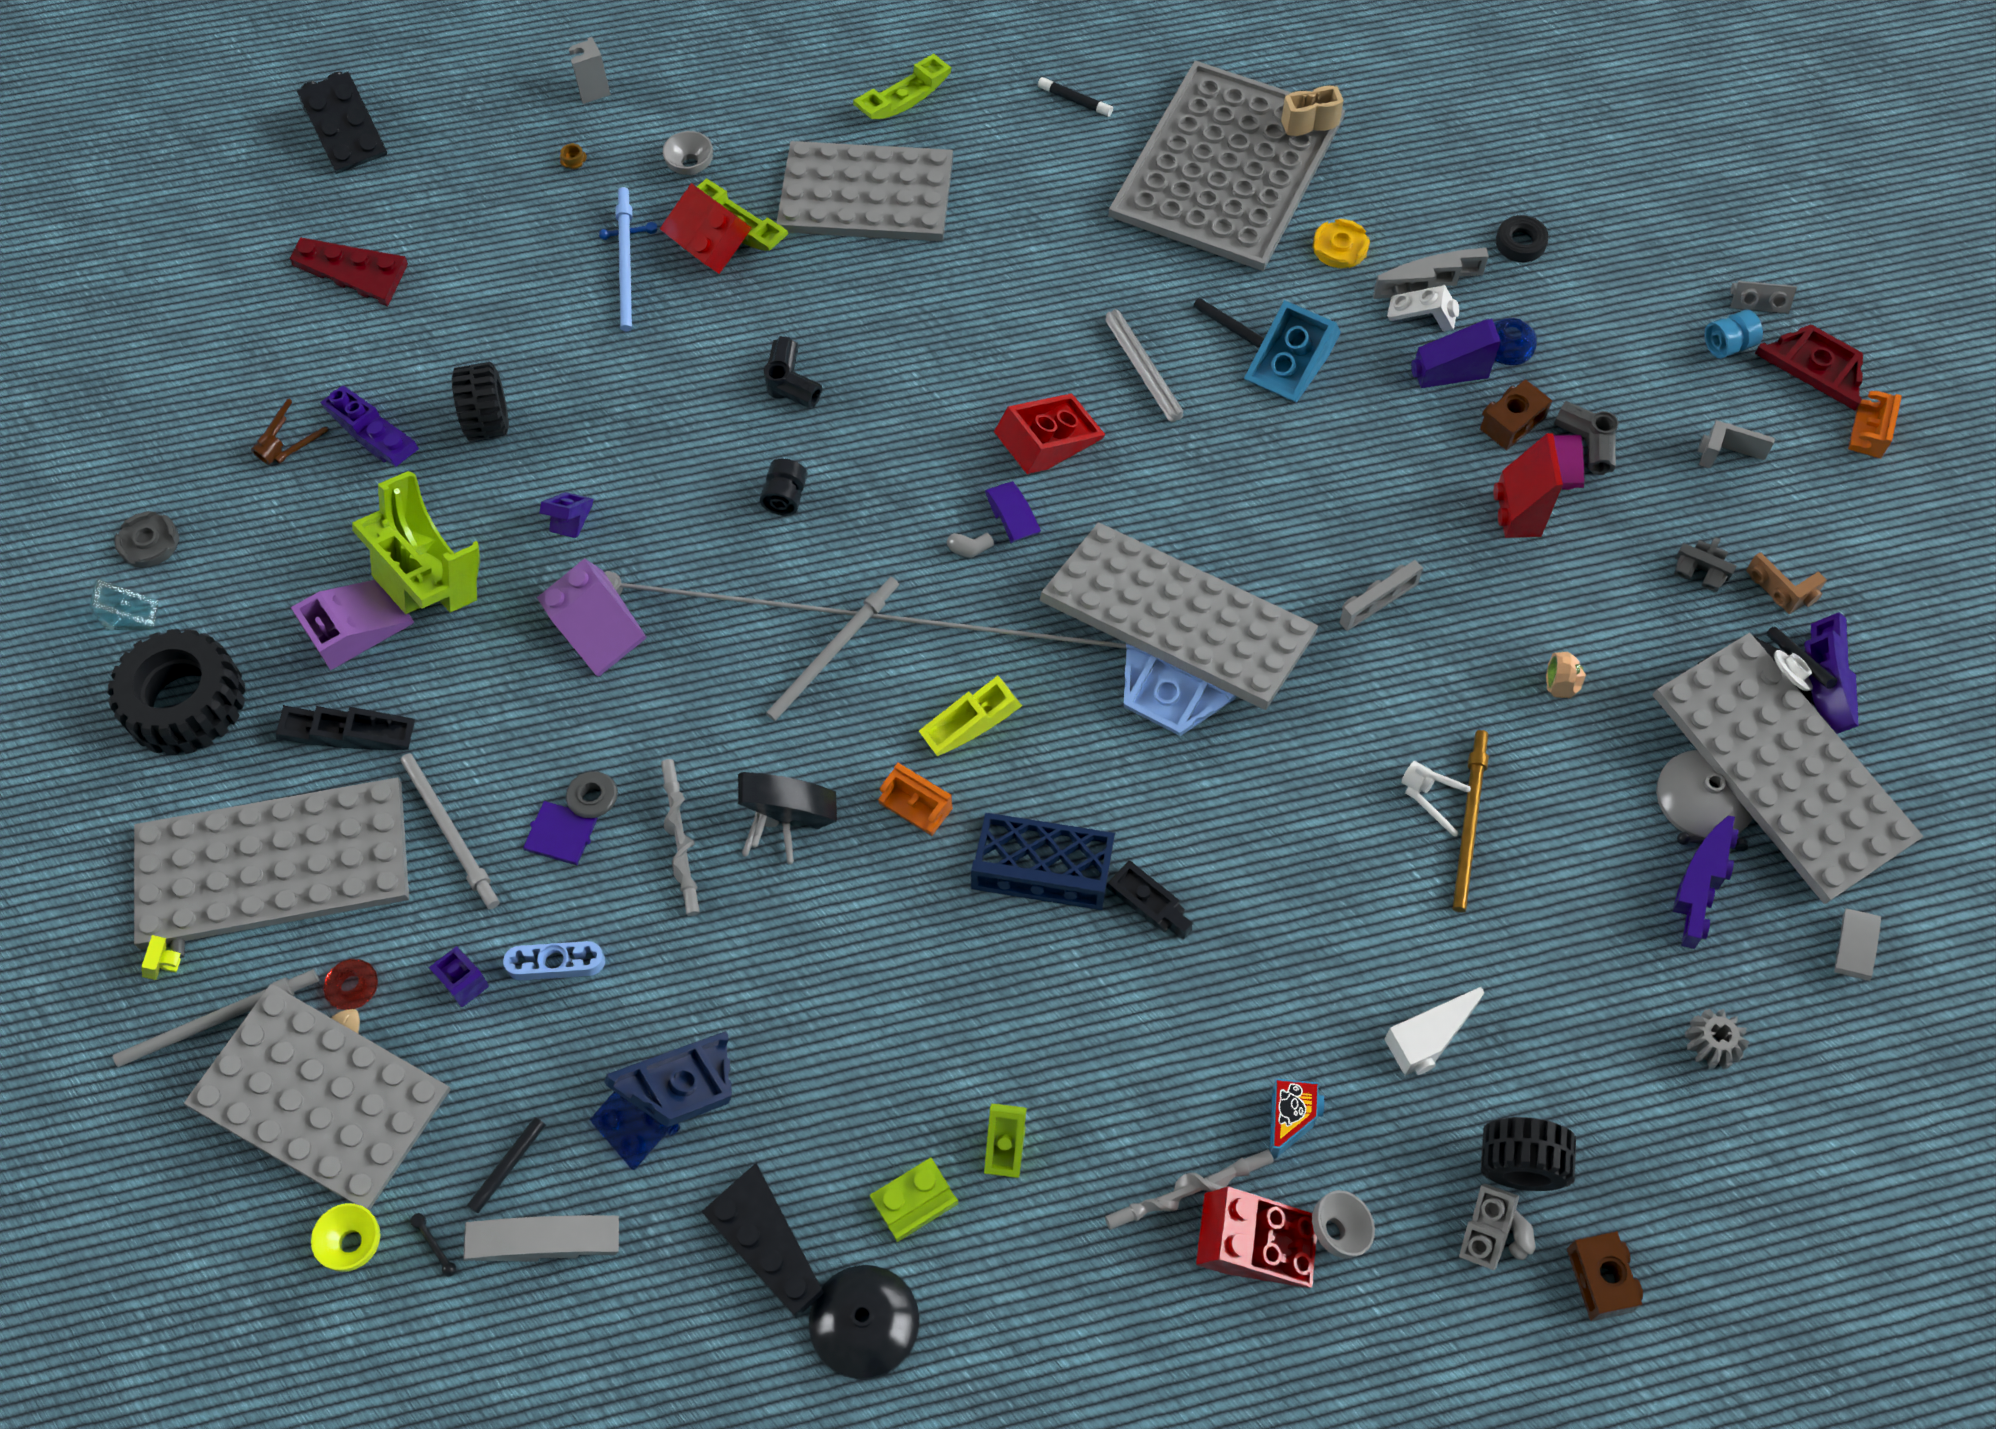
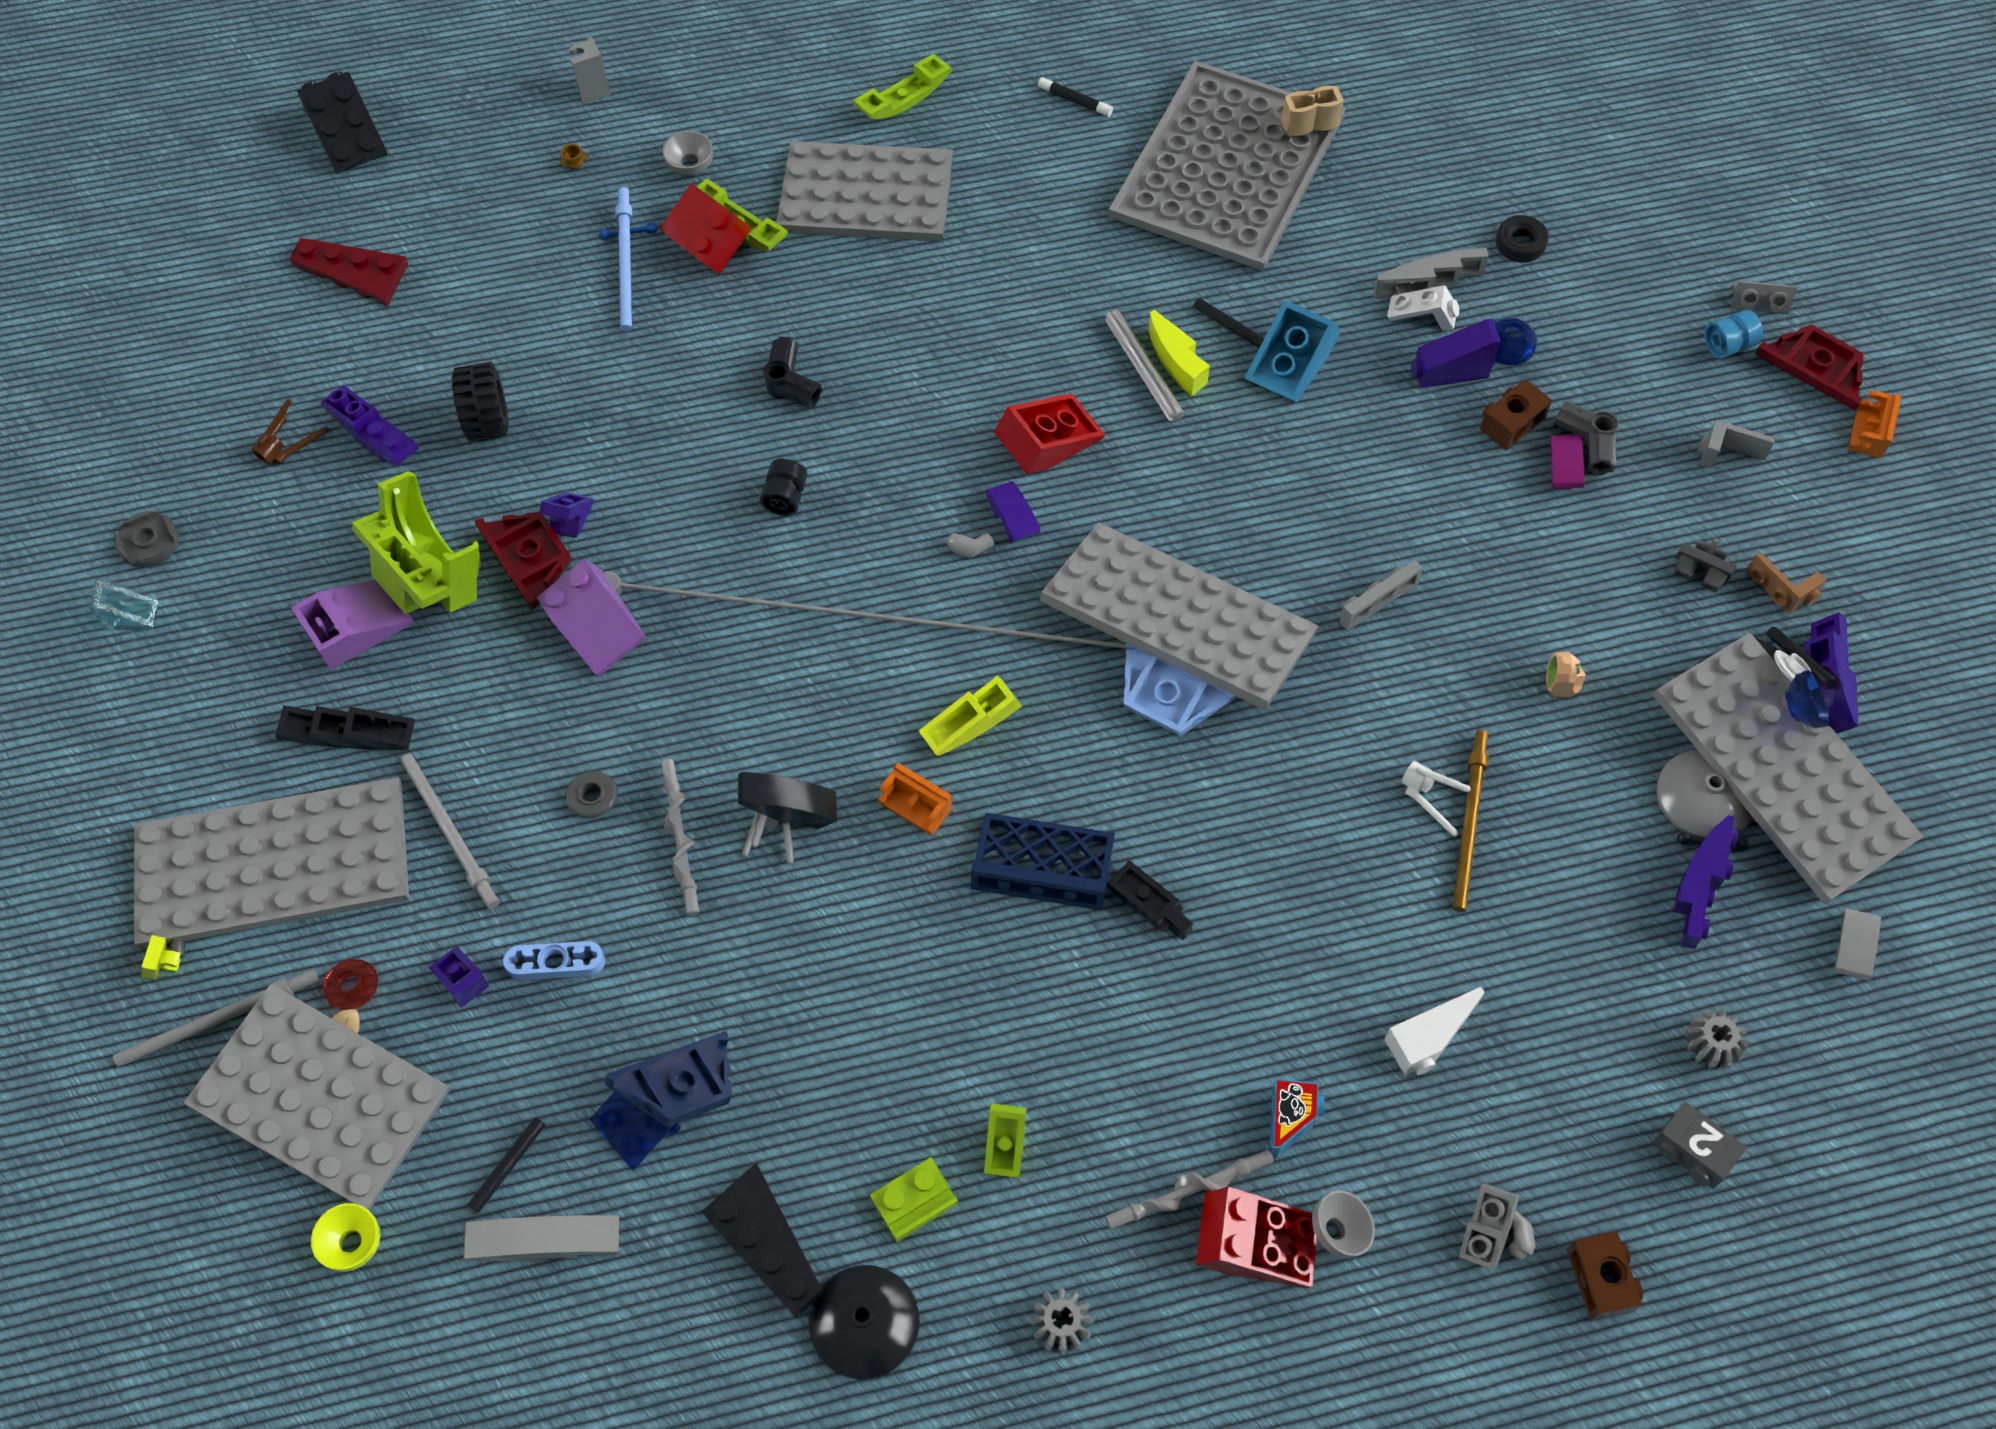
(157, 664): black tyre -> none
(418, 1221): black hinge -> none
(527, 552): none -> dark red wing
(559, 833): dark purple piece -> none
(872, 605): light grey bar -> none
(1067, 1333): none -> light grey gear
(1178, 354): none -> neon yellow slope
(1341, 243): yellow tile -> none
(1528, 1154): black tyre -> none
(1529, 490): red slope -> none
(1699, 1146): none -> dark grey brick
(1807, 701): none -> clear blue piece

